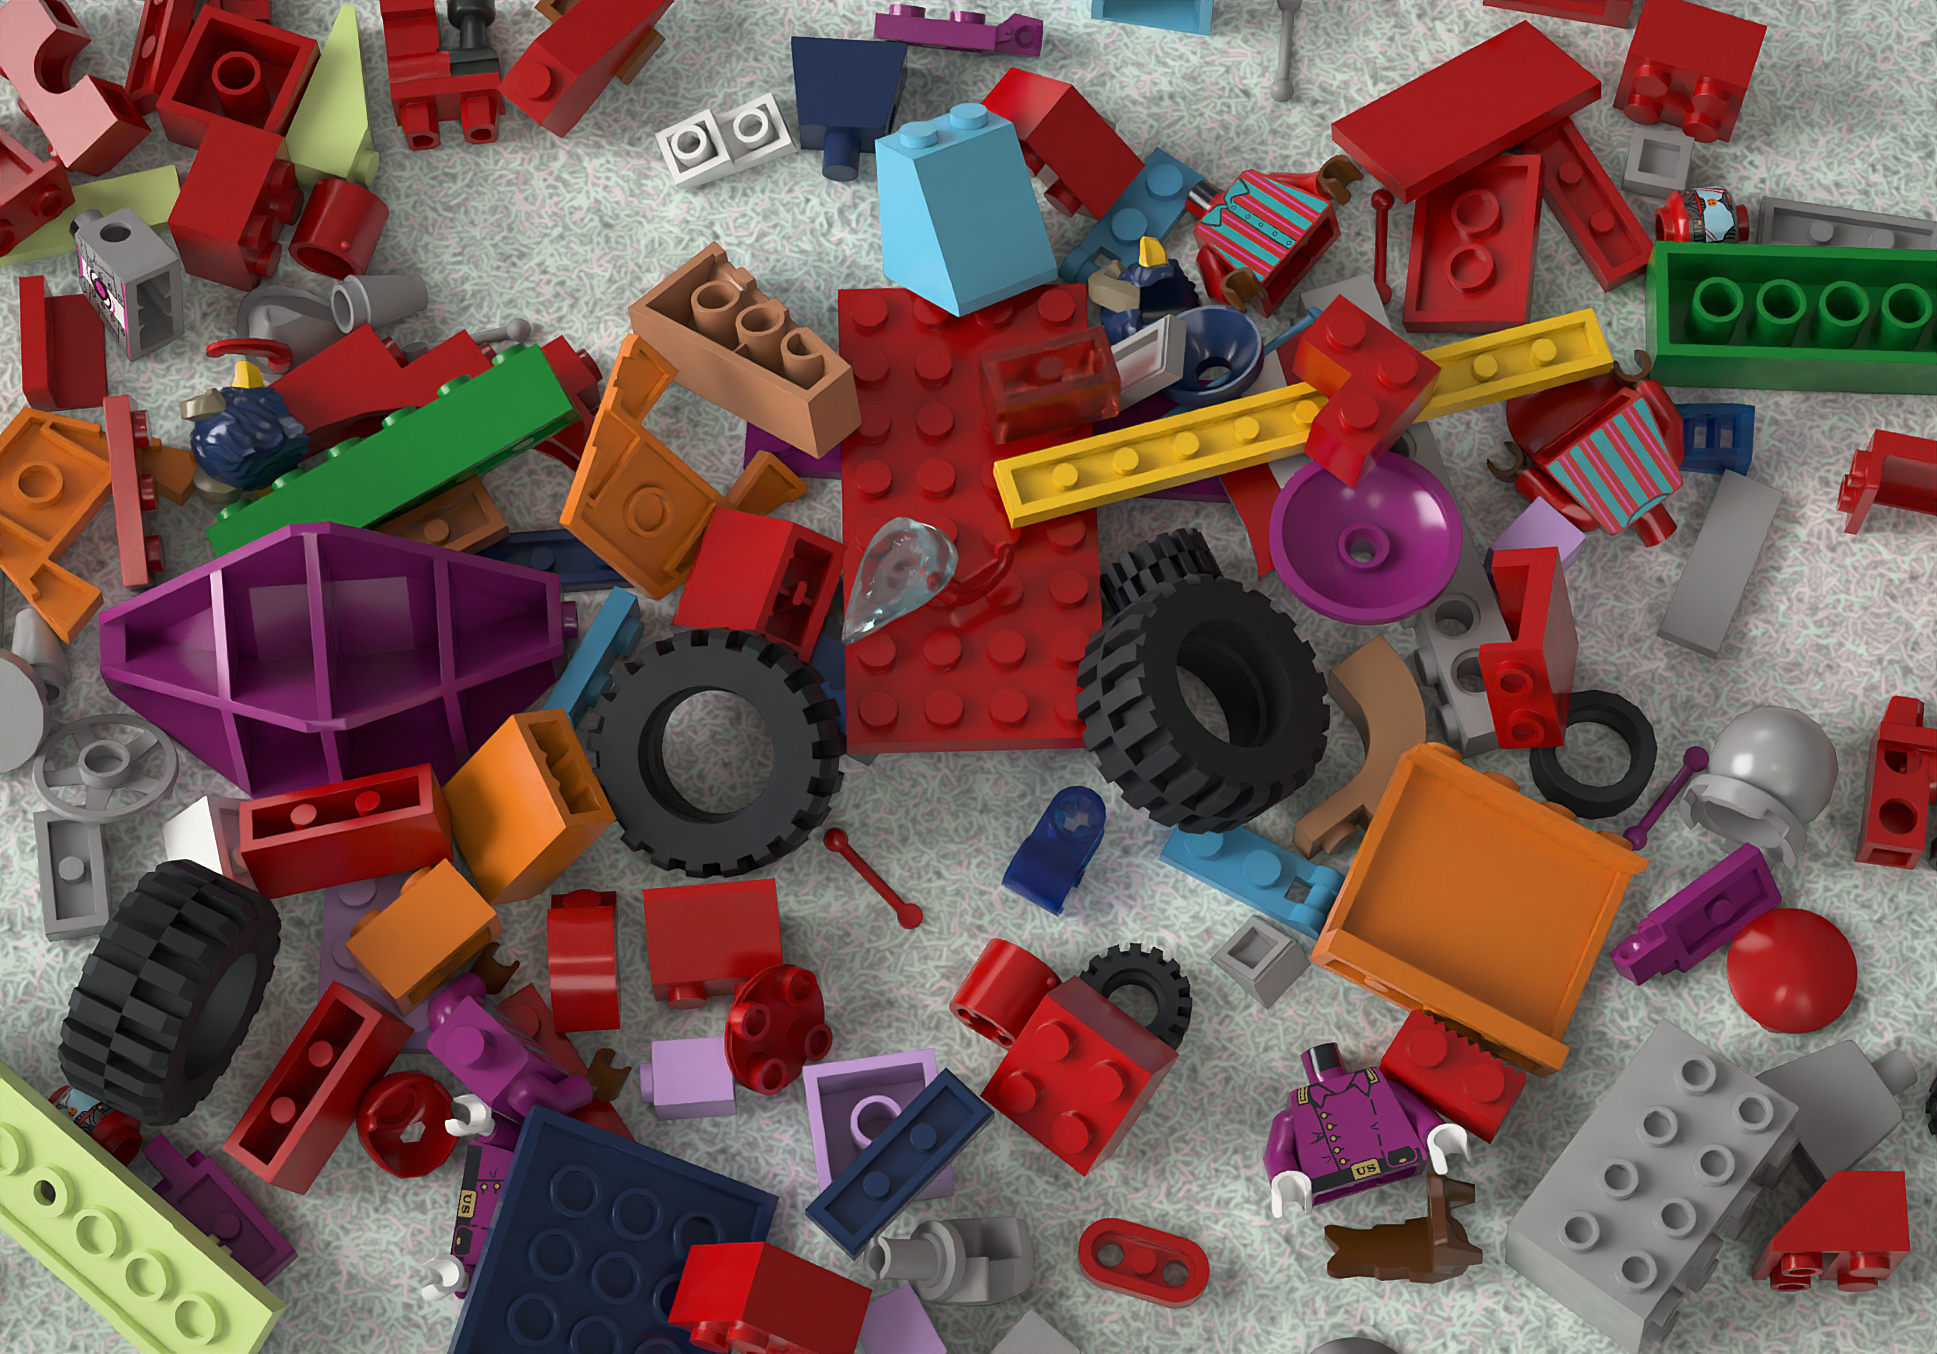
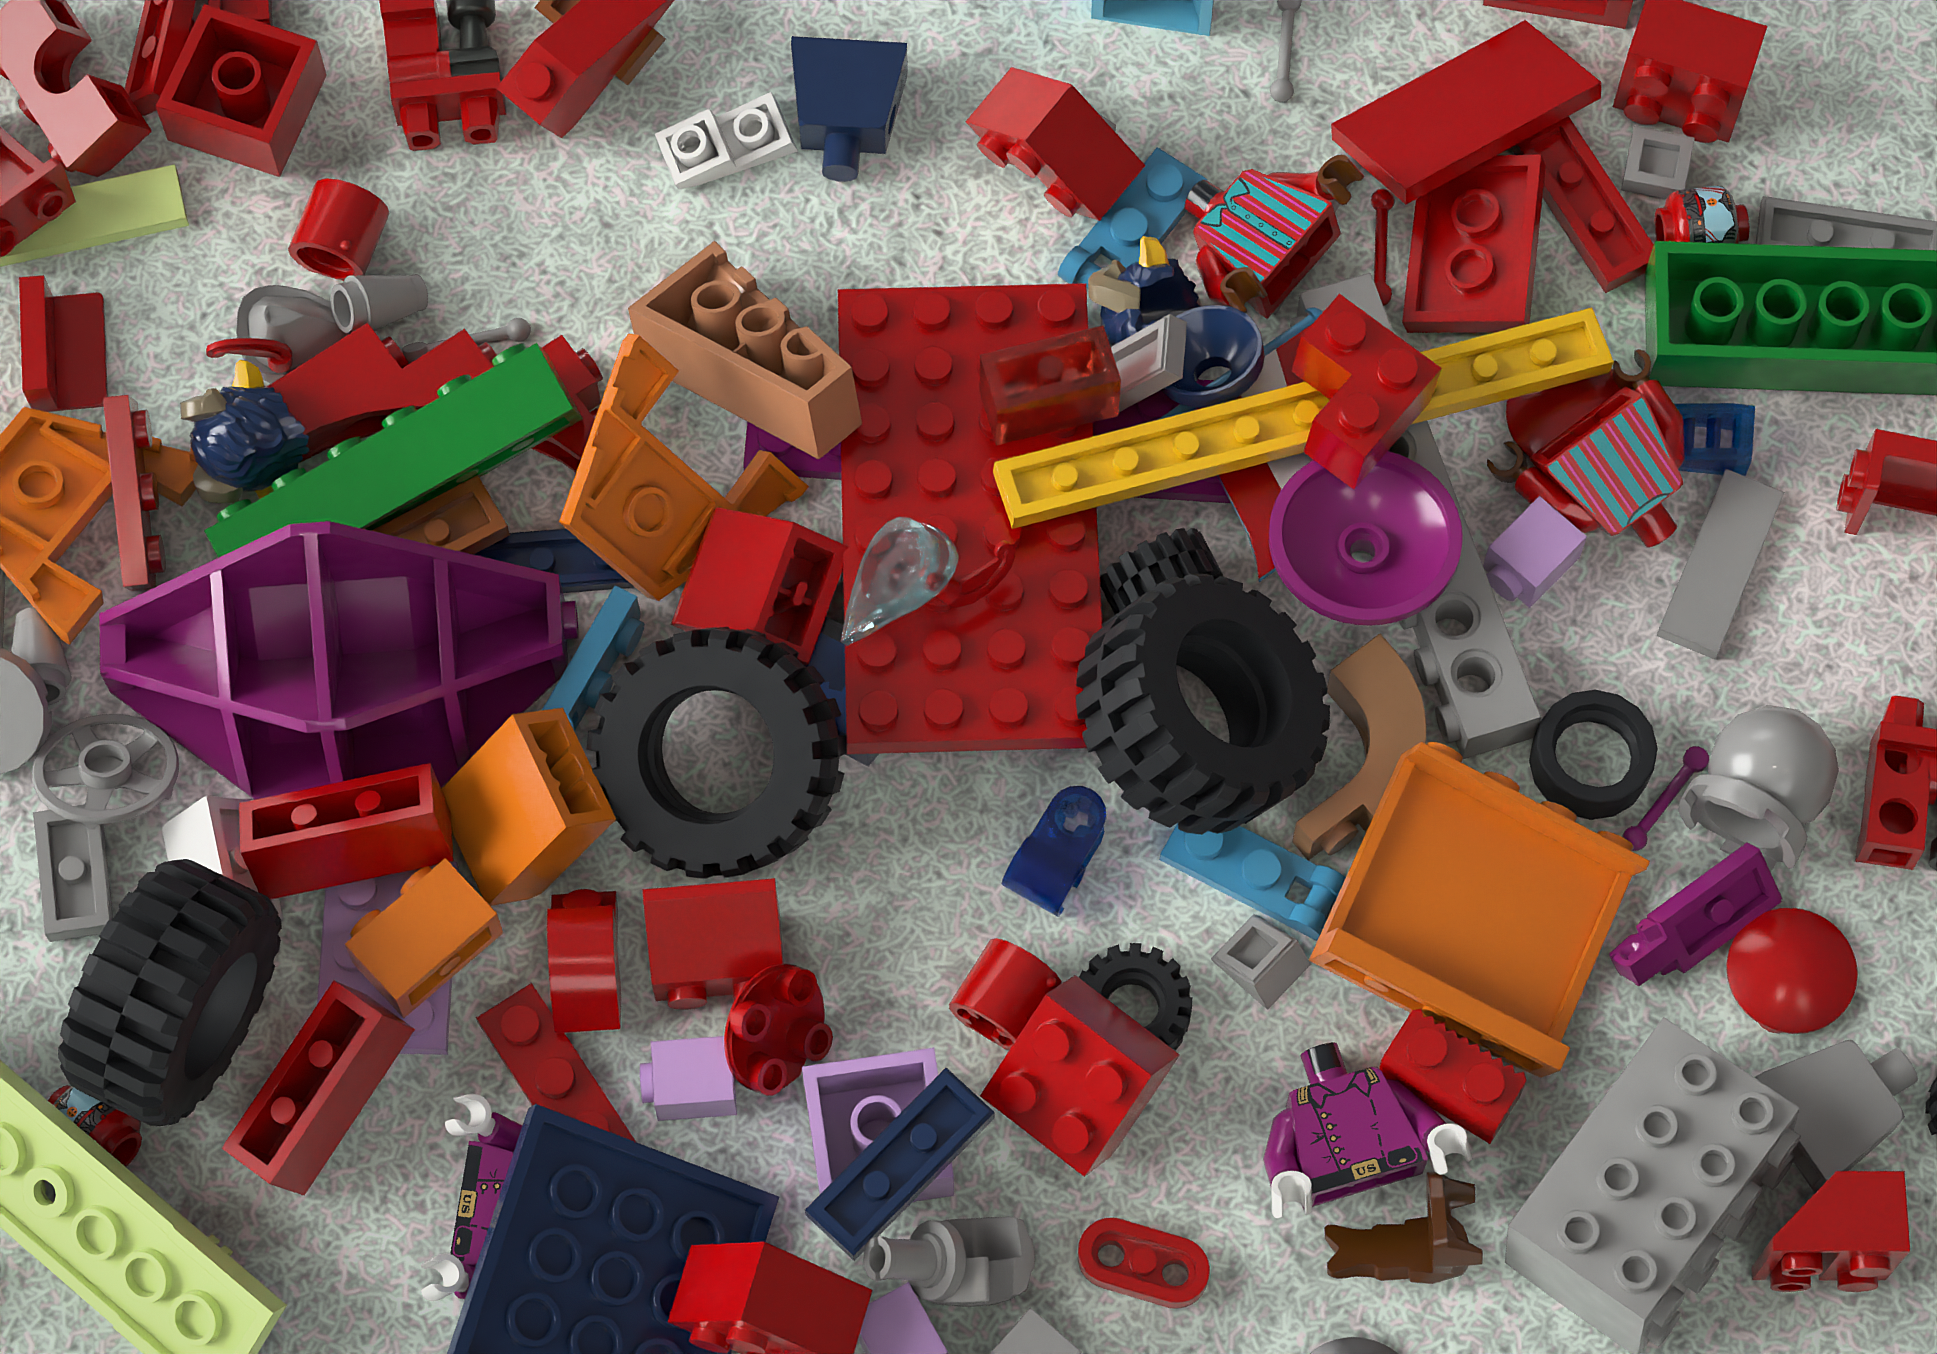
(129, 279): light grey torso -> none
(218, 1207): magenta hinge -> none
(236, 205): red brick -> none
(334, 122): yellowish green slope -> none
(398, 1103): red hair -> none
(500, 1058): magenta torso -> none
(908, 915): red hinge -> none
(960, 211): medium azure slope -> none
(963, 32): magenta hinge -> none
(1533, 674): red panel -> none

